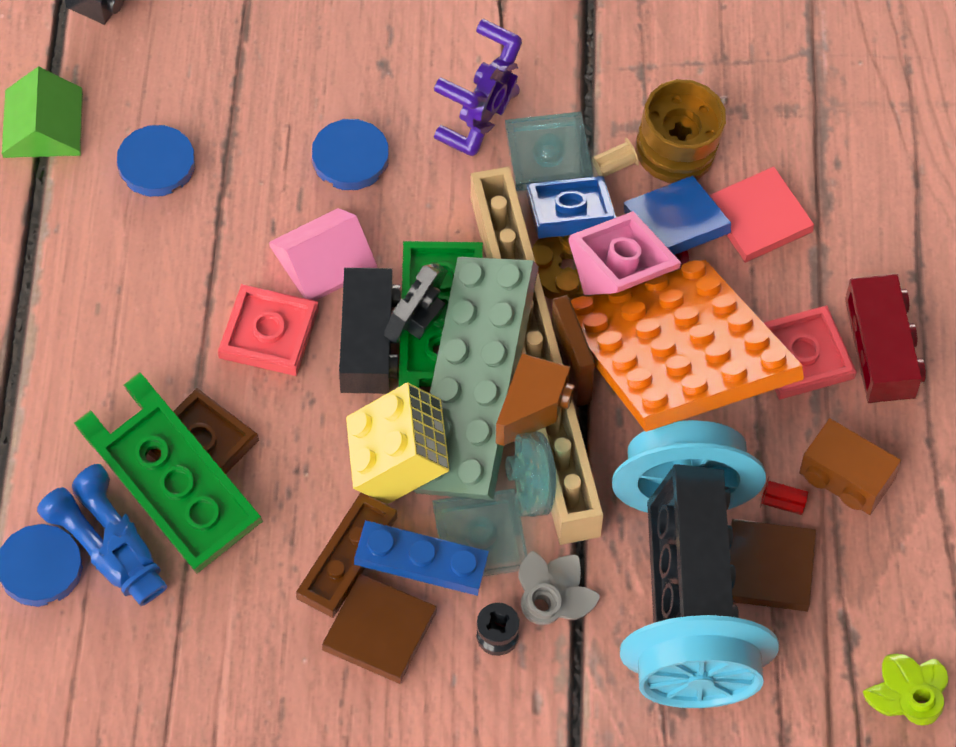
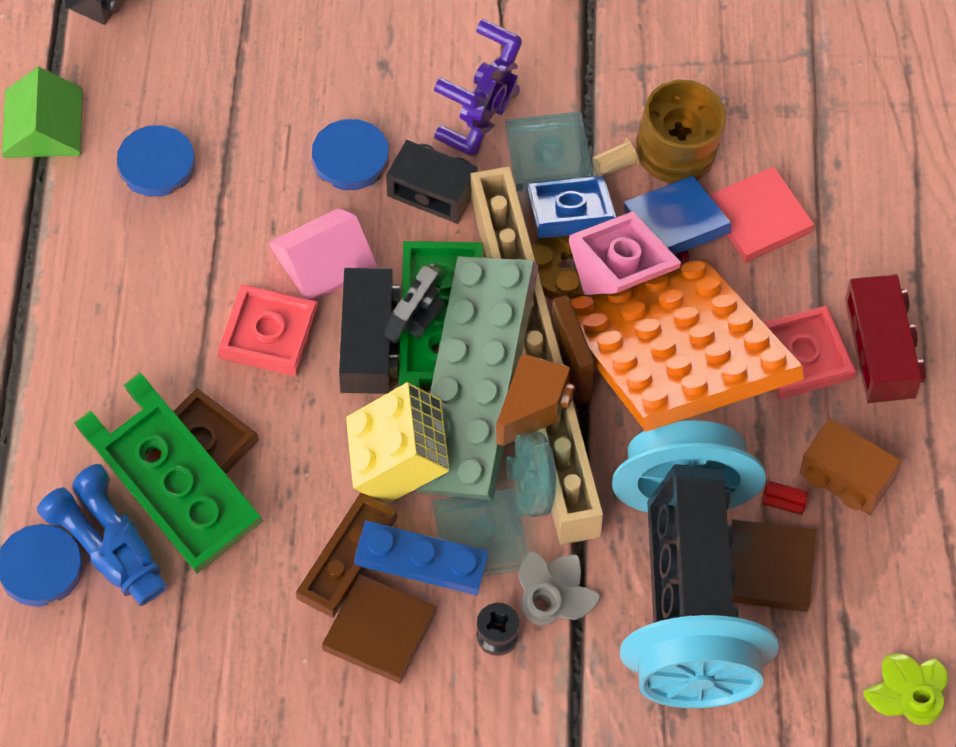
(431, 181): none -> black brick

